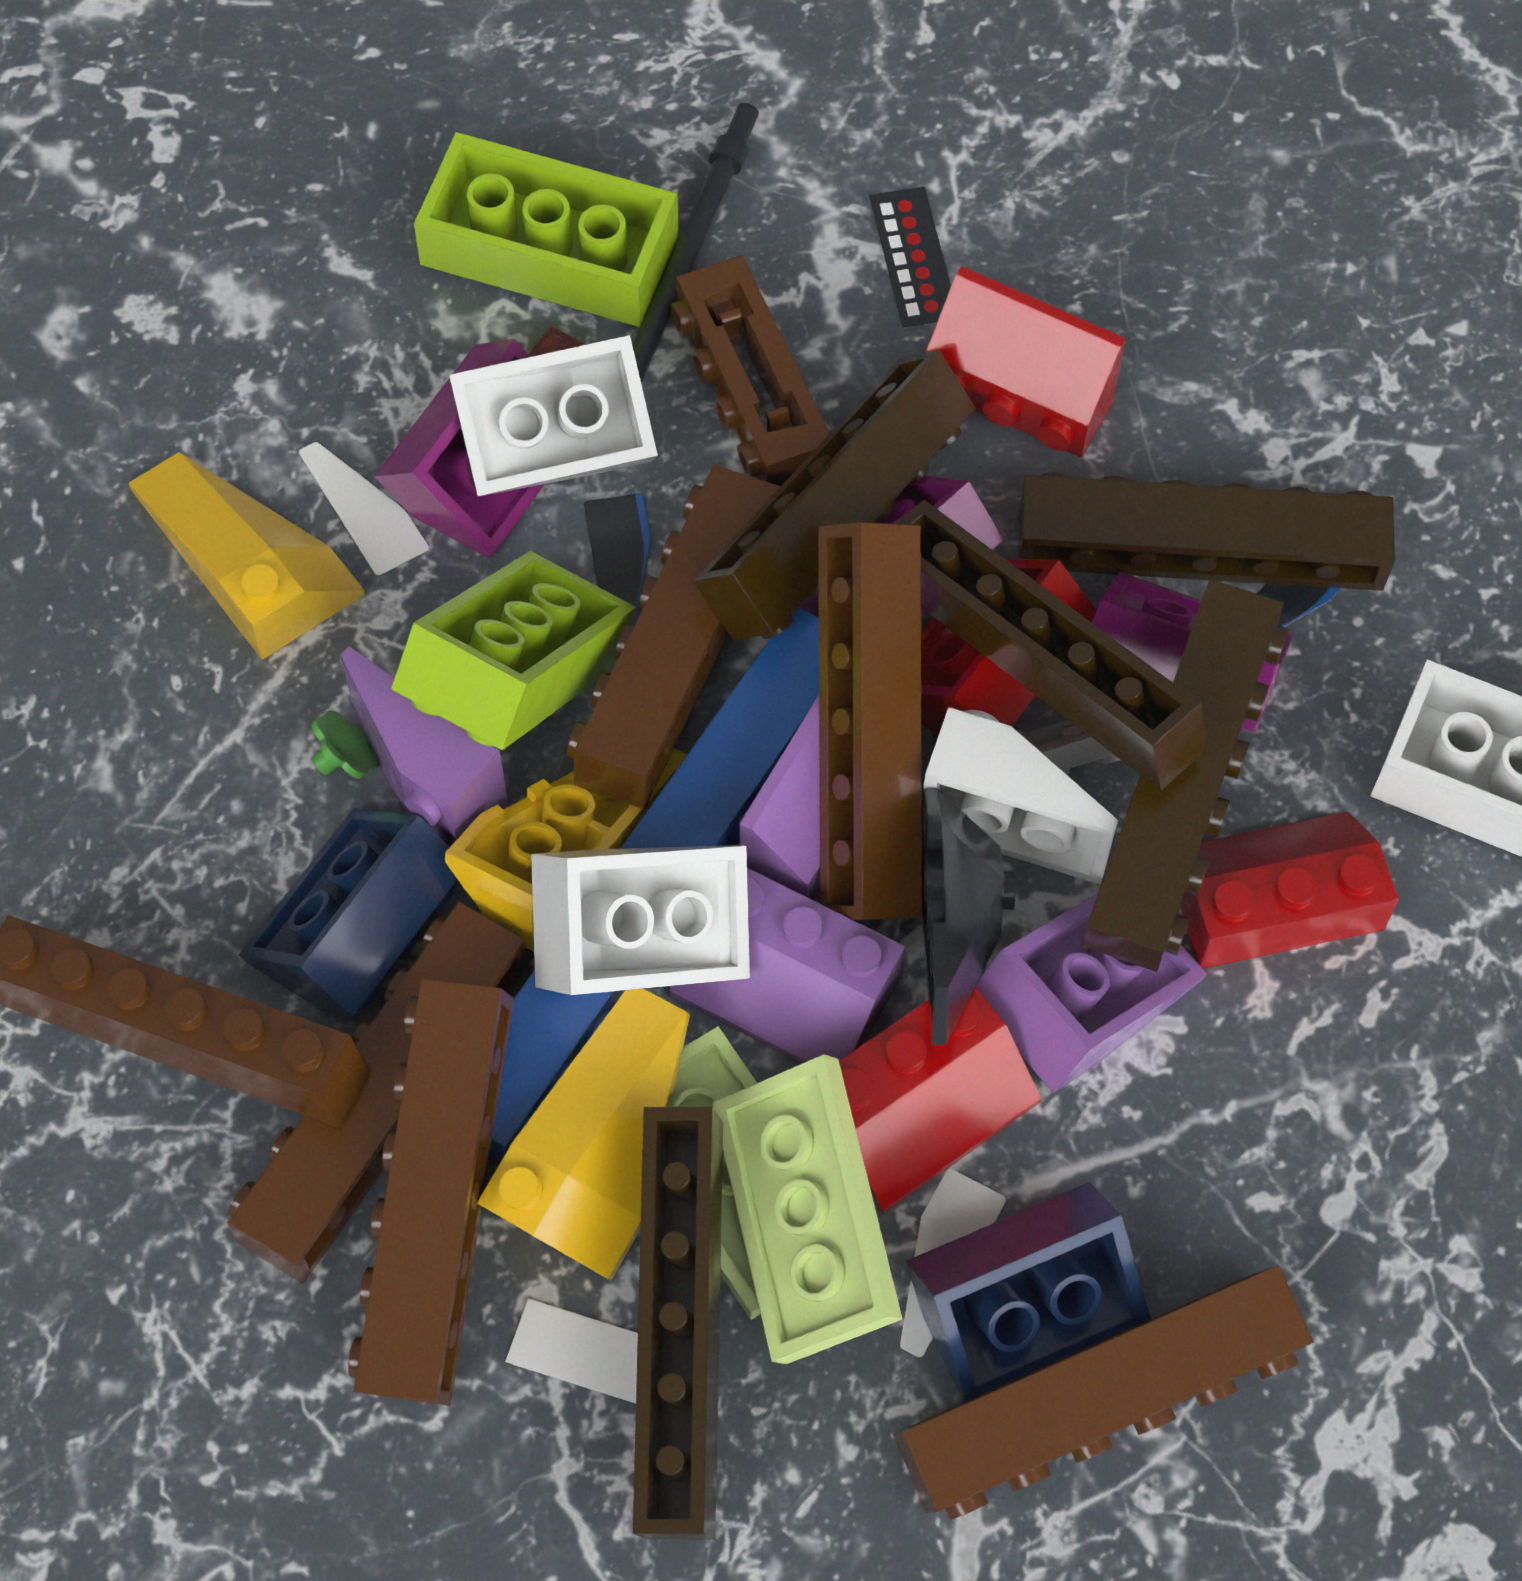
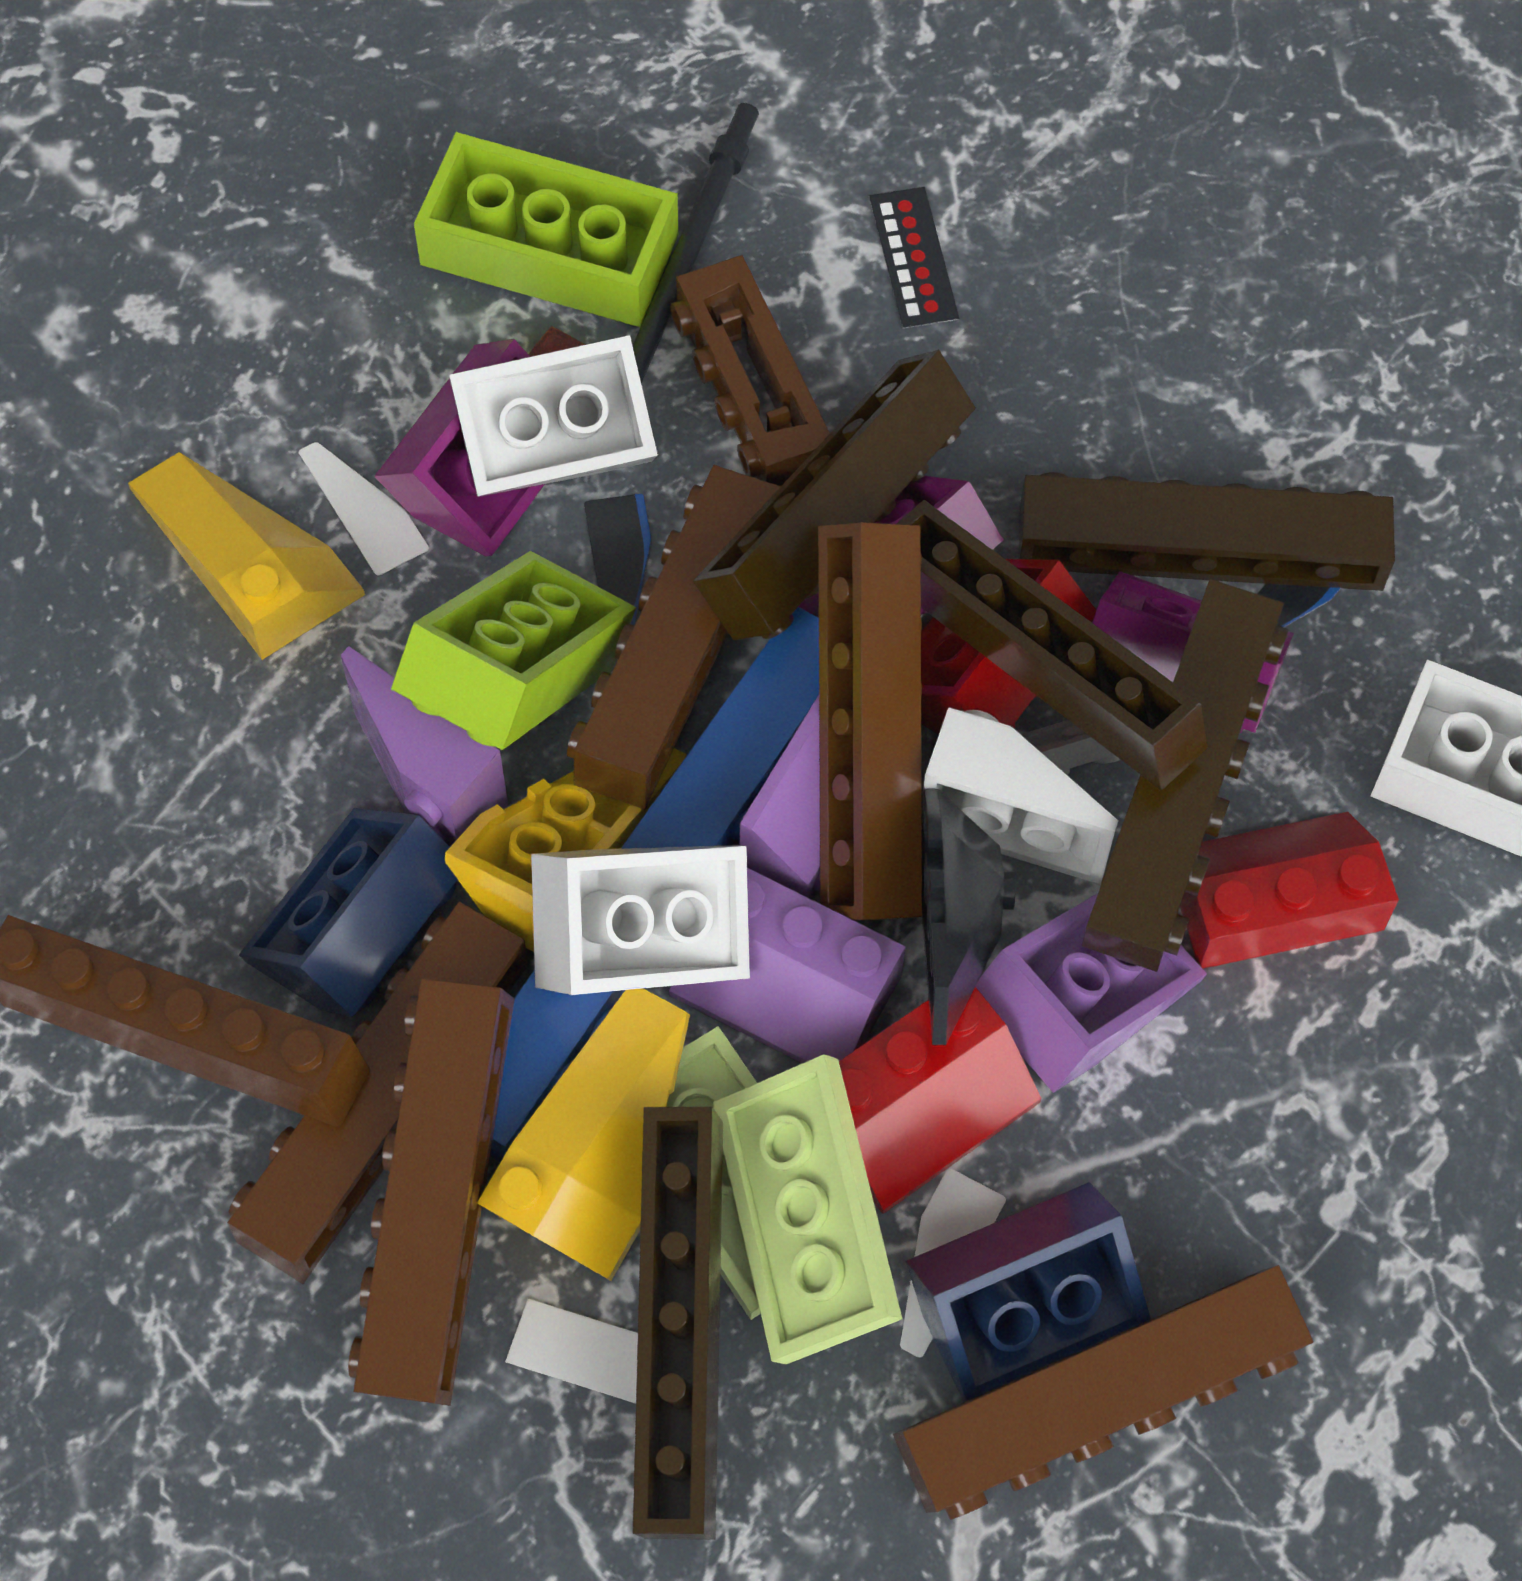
(342, 746): bright green plant -> none
(1028, 361): slope -> none

